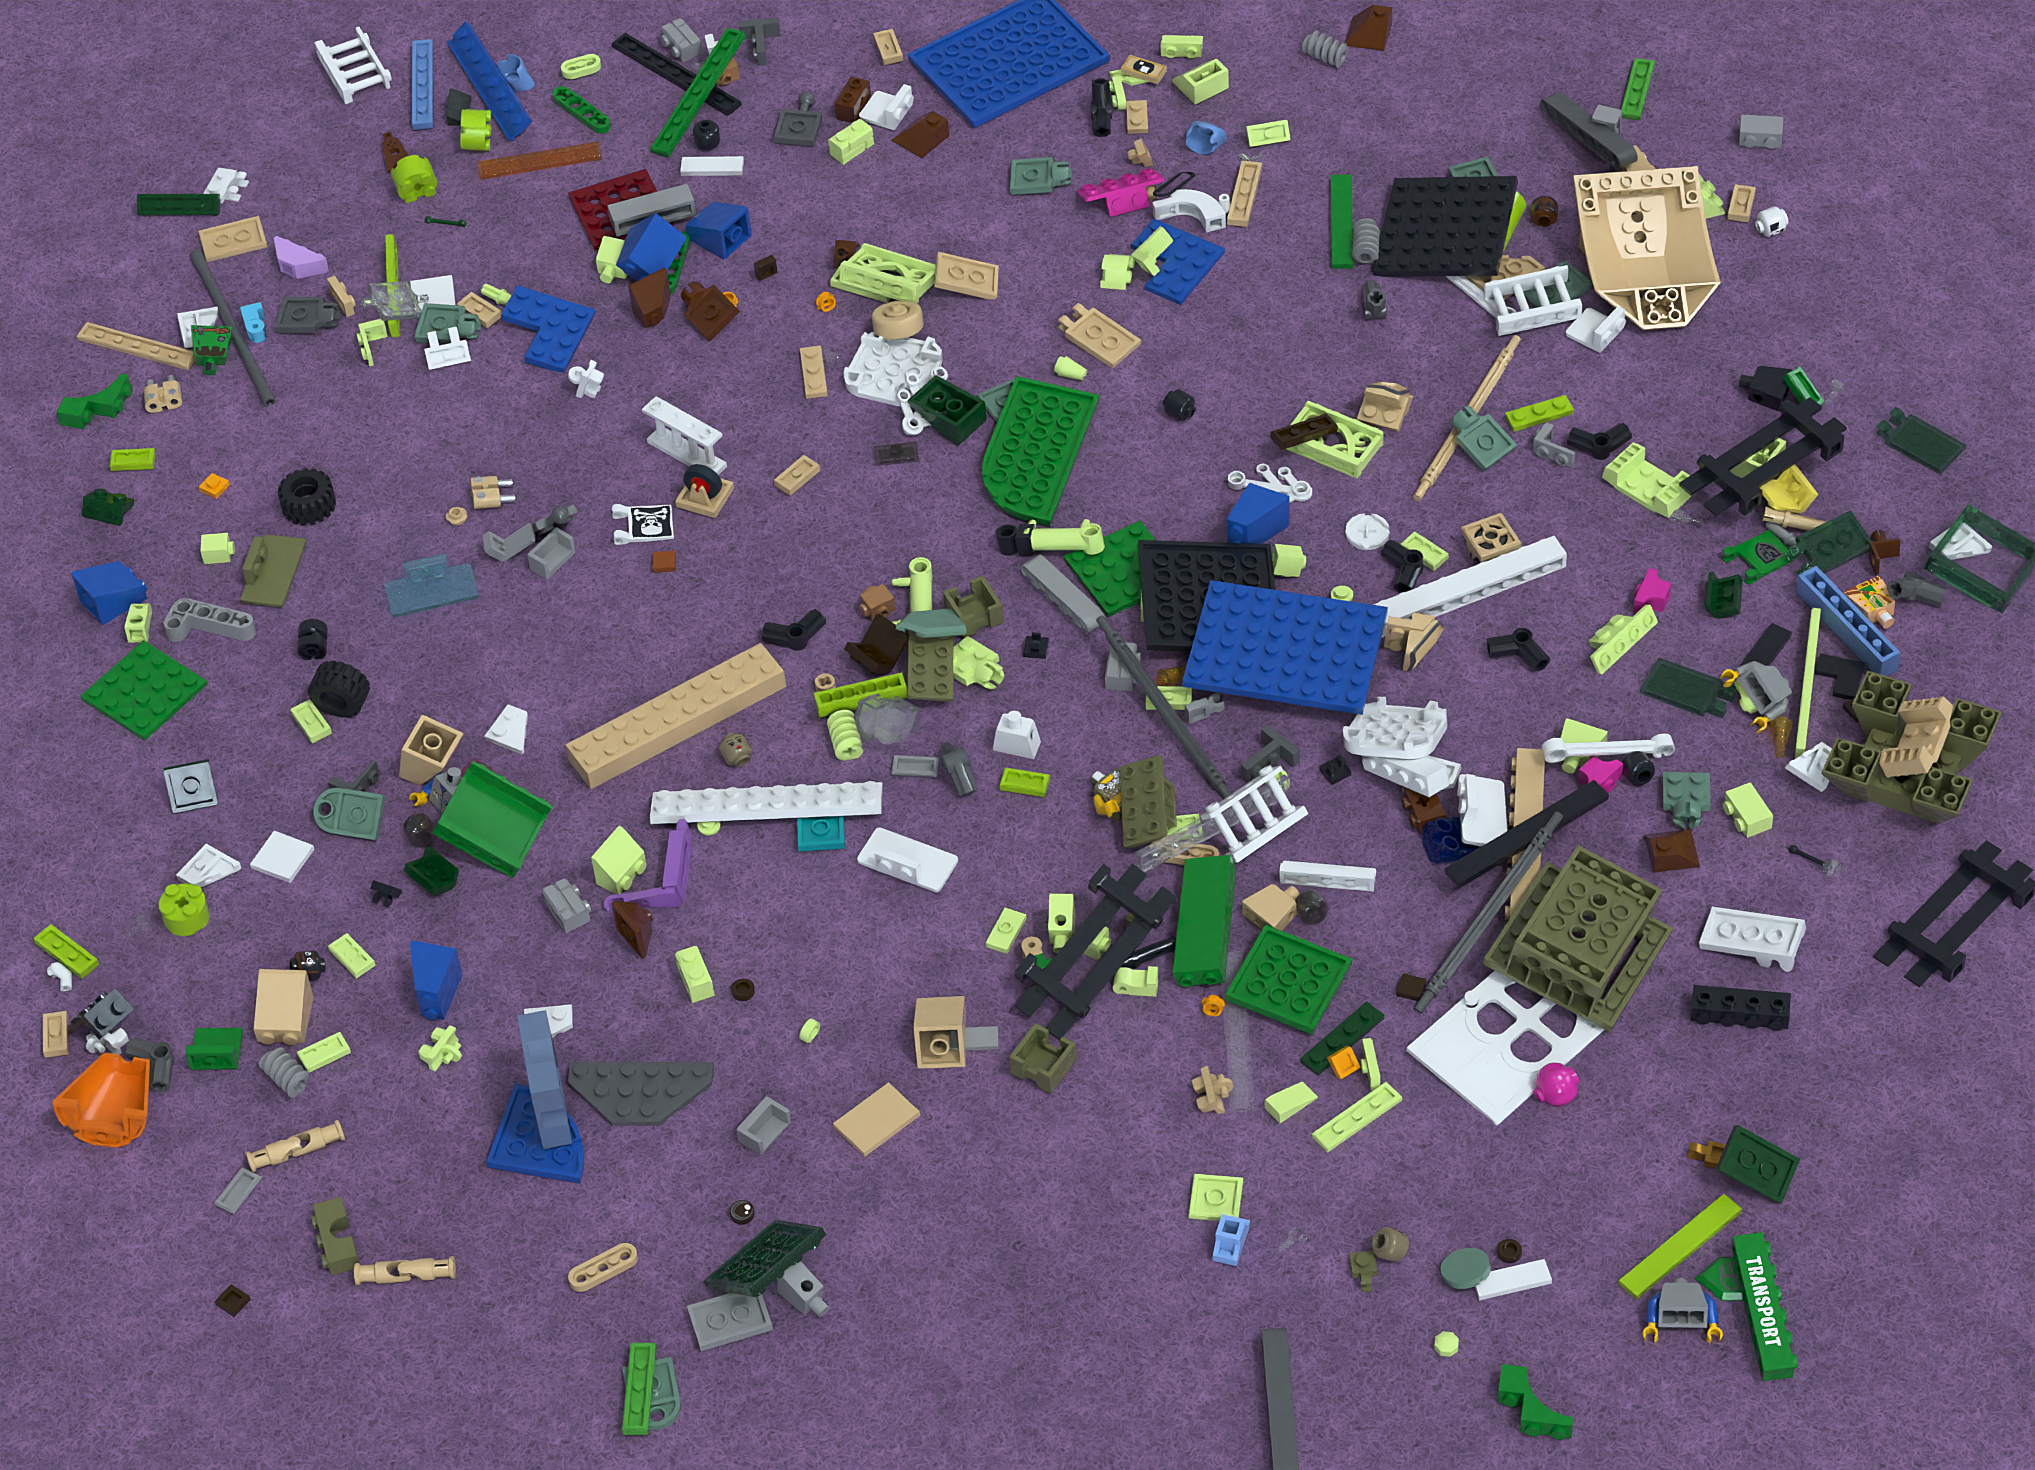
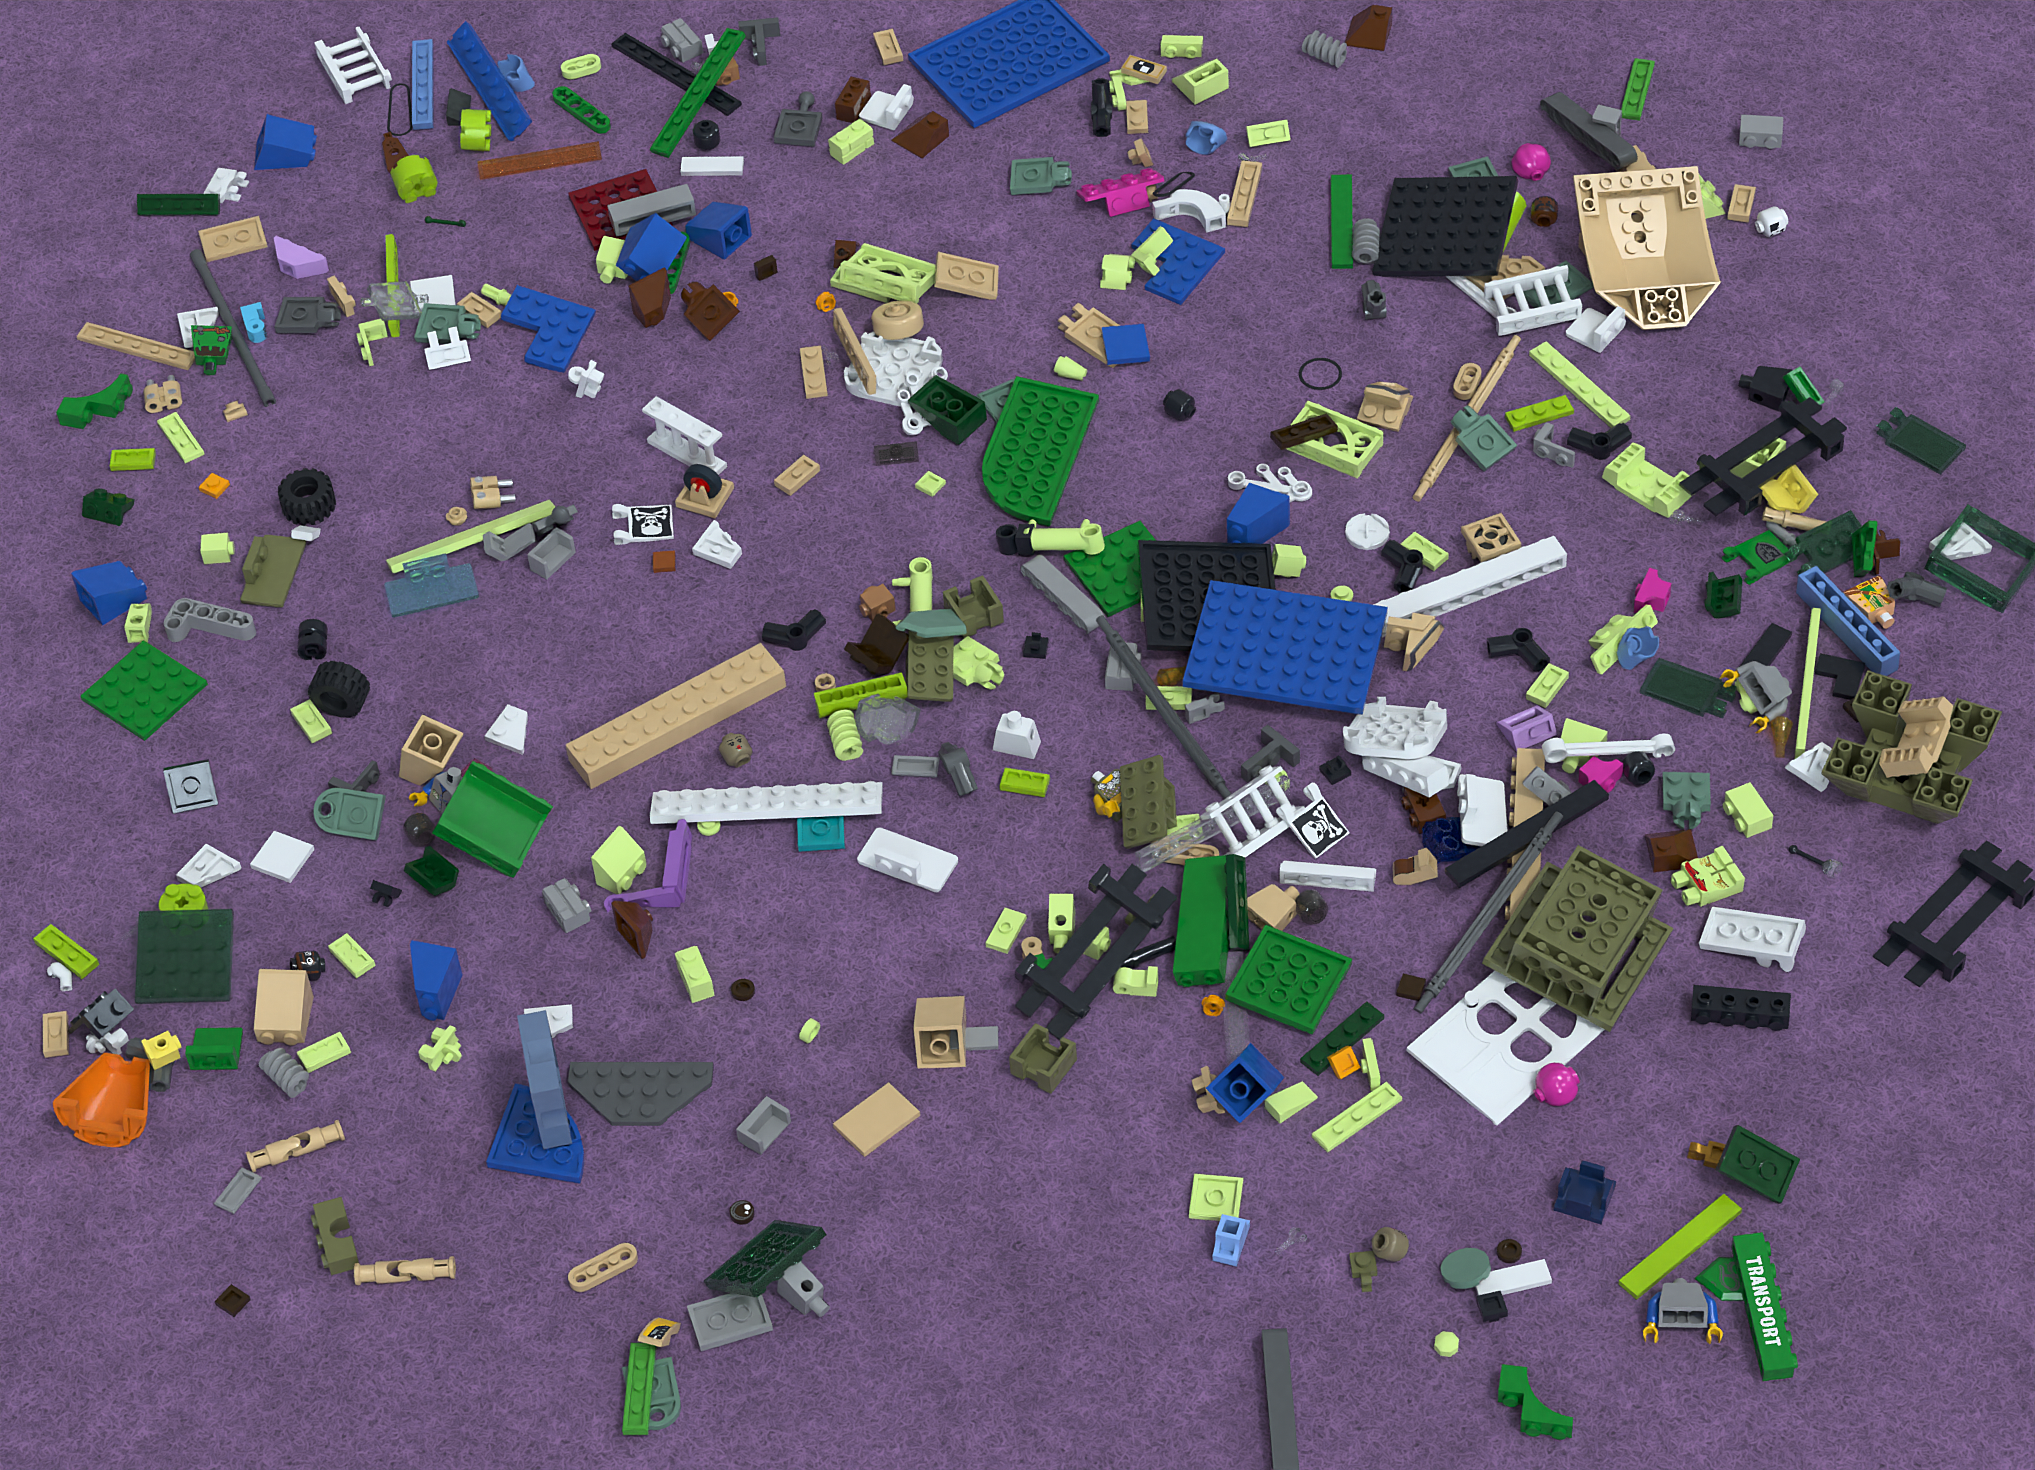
(162, 1049): none -> light yellow brick
(180, 437): none -> yellowish green tile
(184, 956): none -> clear green plate
(234, 411): none -> tan plate
(284, 144): none -> blue slope
(305, 533): none -> white tile
(389, 110): none -> black piece
(473, 535): none -> yellowish green tile
(659, 1332): none -> slope
(717, 547): none -> white wing
(854, 351): none -> tan tile
(930, 483): none -> yellowish green tile
(1125, 344): none -> blue tile
(1237, 902): none -> dark green plate
(1245, 1083): none -> blue slope
(1316, 824): none -> flag
(1320, 359): none -> black piece
(1415, 868): none -> tan leg
(1466, 382): none -> tan plate
(1492, 1306): none -> black tile
(1530, 731): none -> lavender tile
(1531, 161): none -> dark pink plant
(1545, 786): none -> light grey bracket
(1547, 685): none -> yellowish green plate
(1579, 385): none -> yellowish green plate
(1585, 1192): none -> dark blue panel
(1637, 646): none -> medium blue hair
(1708, 878): none -> yellowish green hips
(1863, 548): none -> green wing

